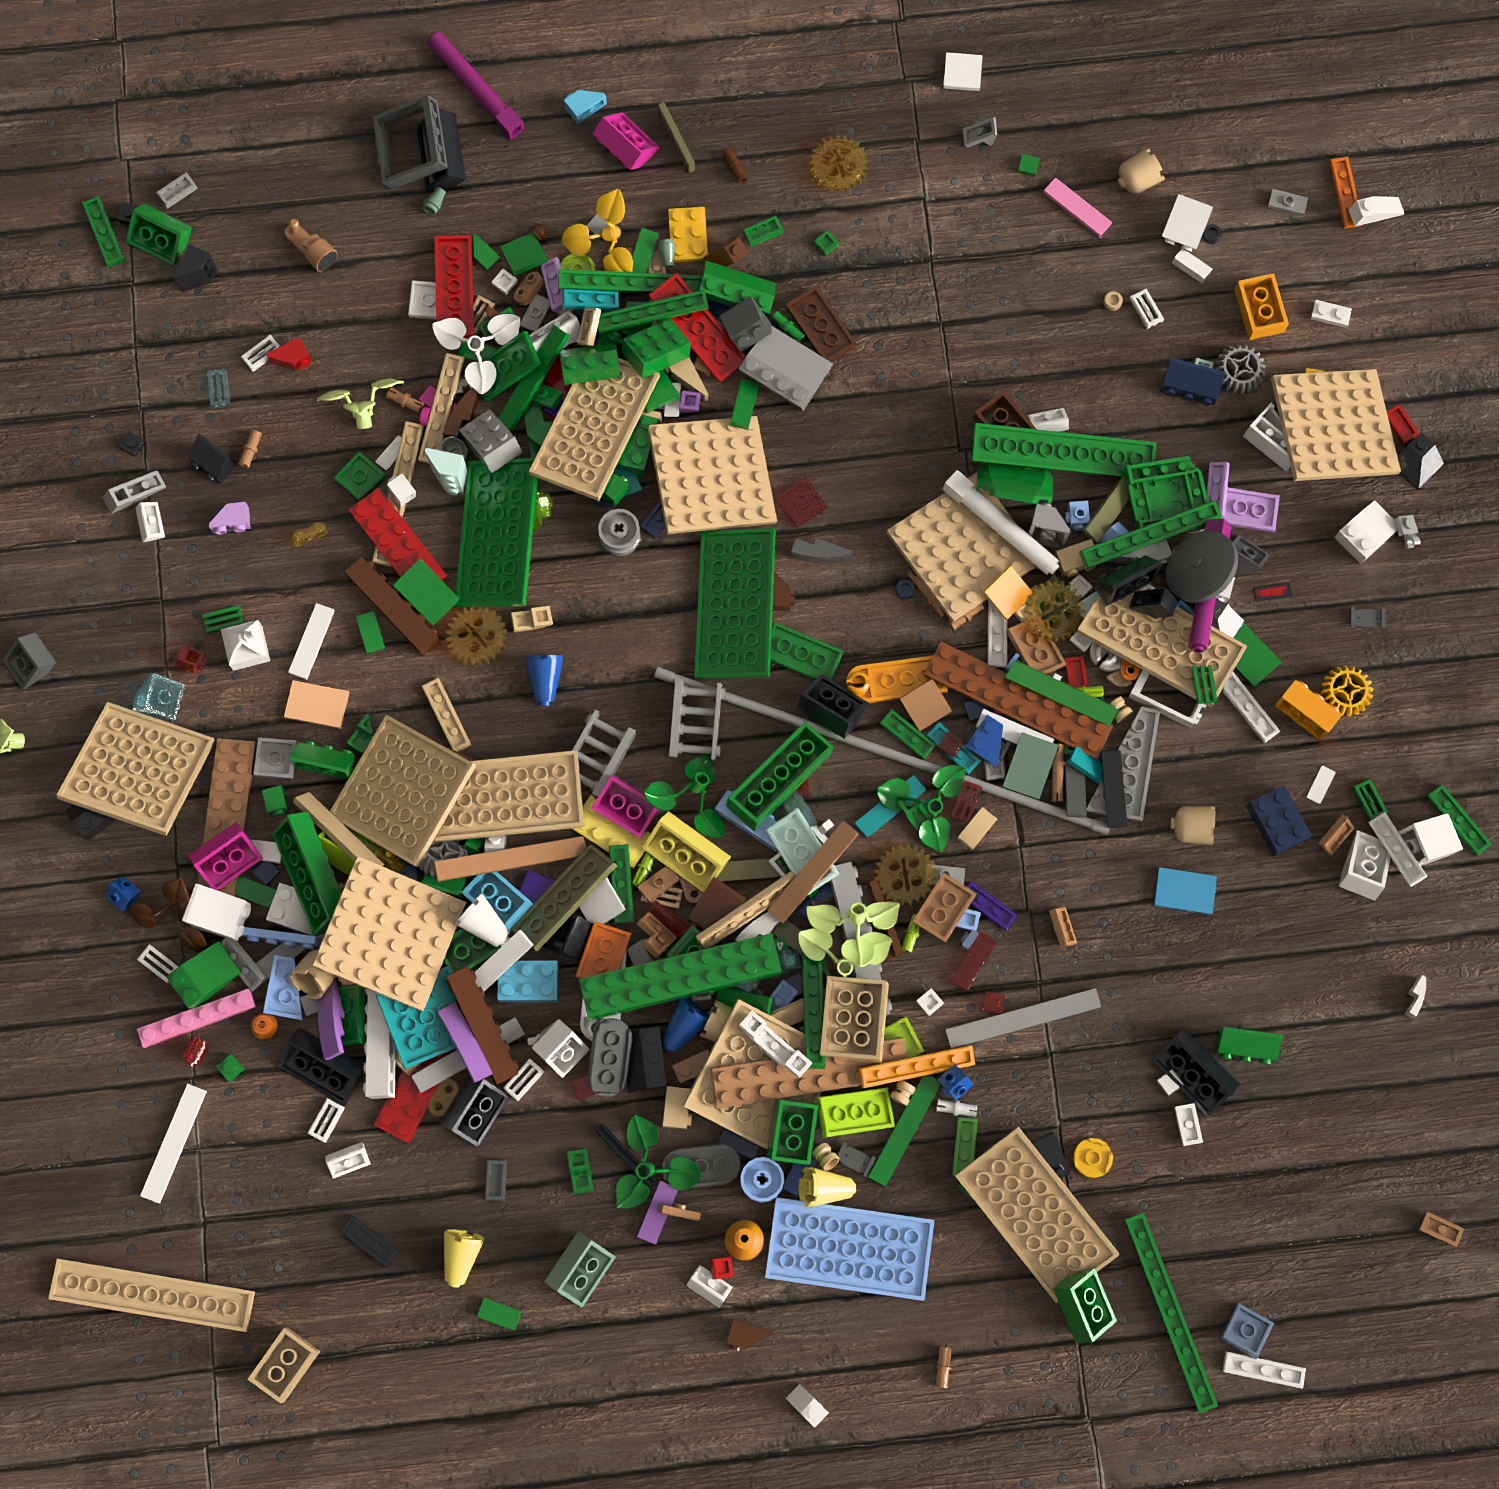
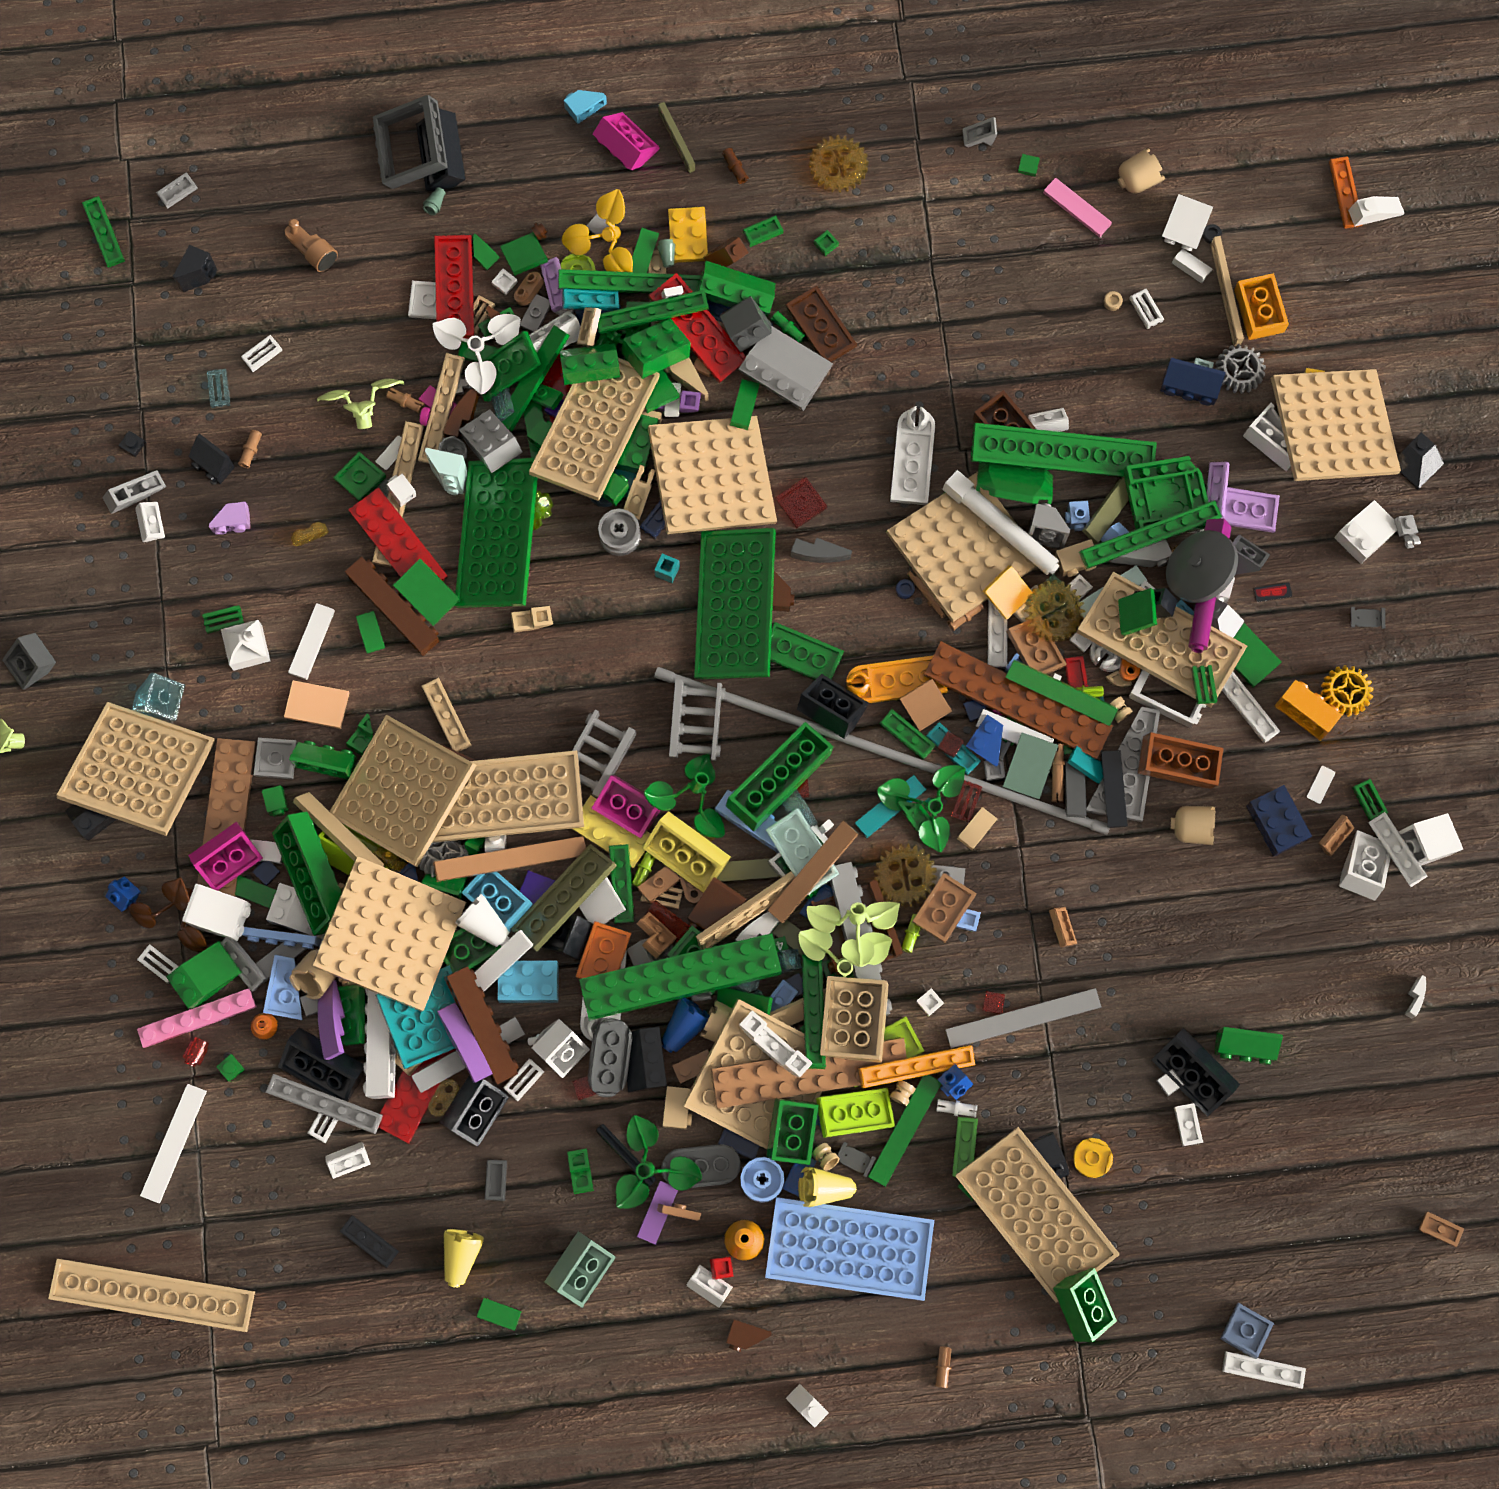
(126, 212): black plate -> none
(158, 233): green slope -> none
(190, 659): clear red brick -> none
(283, 1365): tan brick -> none
(290, 355): red slope -> none
(324, 1103): none -> light grey tile
(463, 645): clear yellow gear -> none
(500, 403): none -> clear light blue tile
(505, 116): magenta brick -> none
(544, 676): blue cone -> none
(639, 493): none -> tan hinge
(667, 568): none -> teal brick
(671, 292): none -> white tile
(913, 458): none -> white plate
(962, 71): white tile -> none
(968, 939): sand blue plate -> none
(973, 961): clear red tile -> none
(991, 907): dark purple tile -> none
(1127, 579): black slope -> none
(1137, 611): none -> green tile
(1171, 1313): green plate -> none
(1180, 760): none -> dark orange brick
(1185, 891): dark azure tile -> none
(1226, 291): none -> tan tile
(1287, 202): light grey plate -> none
(1331, 313): white plate -> none
(1401, 424): red tile -> none
(1462, 823): green tile -> none

